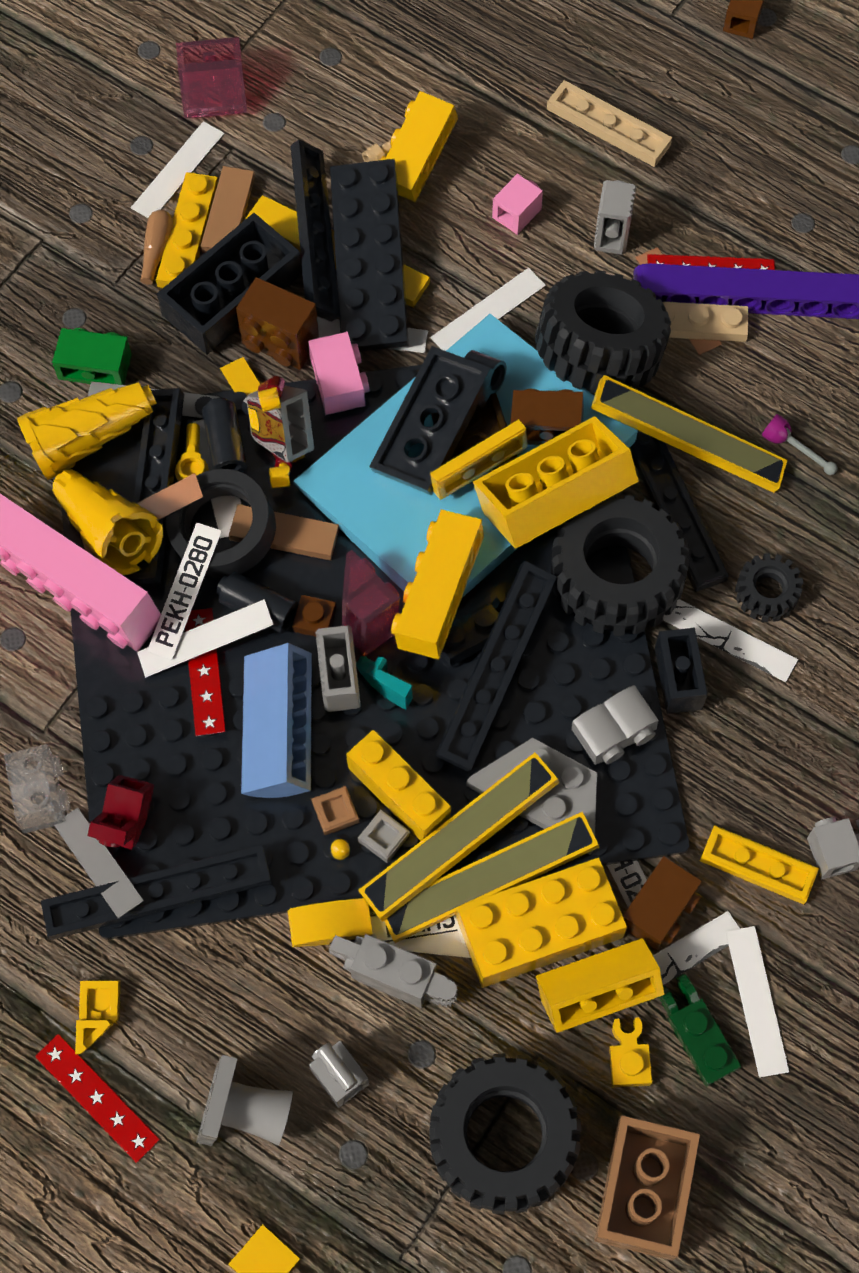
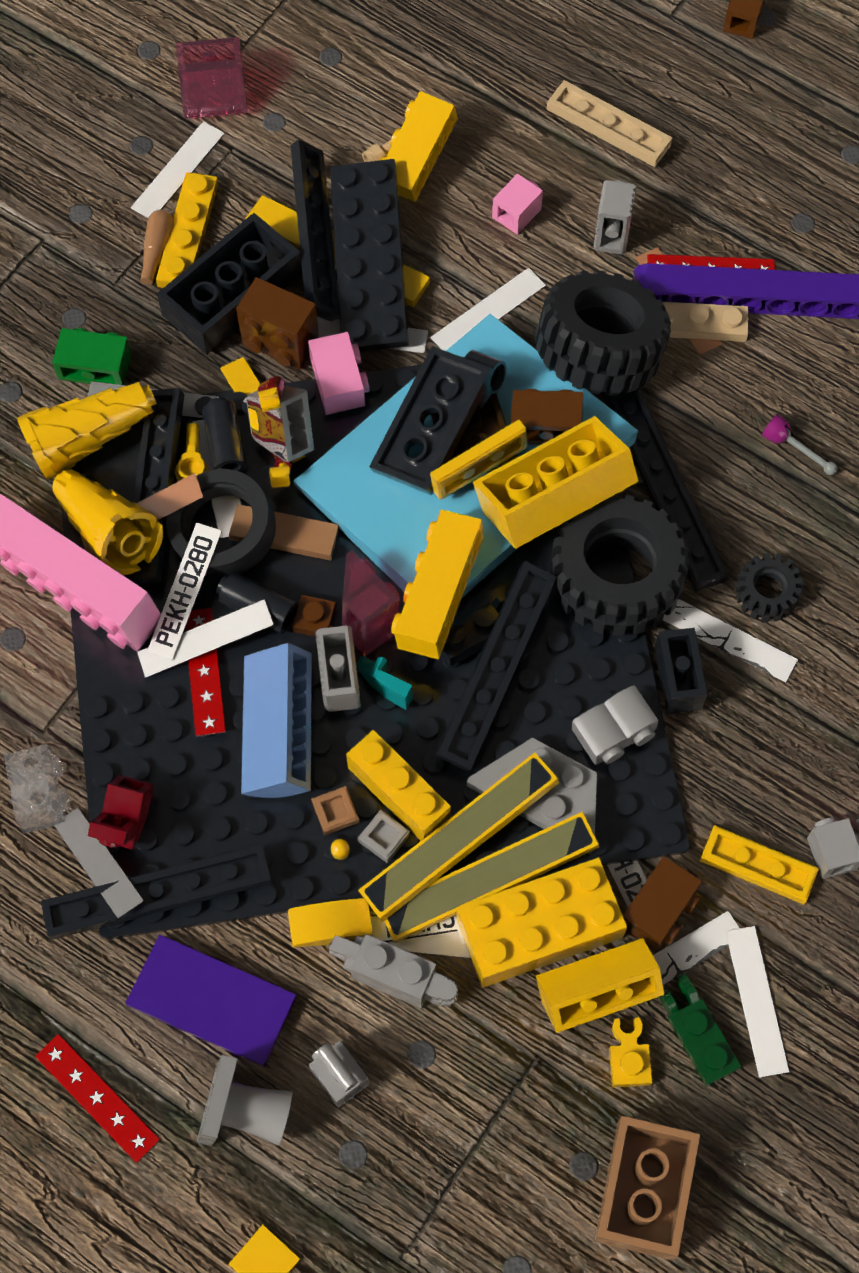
(97, 1011): yellow slope -> none
(211, 1000): none -> dark purple tile
(228, 205): medium nougat tile -> none
(513, 1079): black tyre -> none
(689, 434): tile -> none

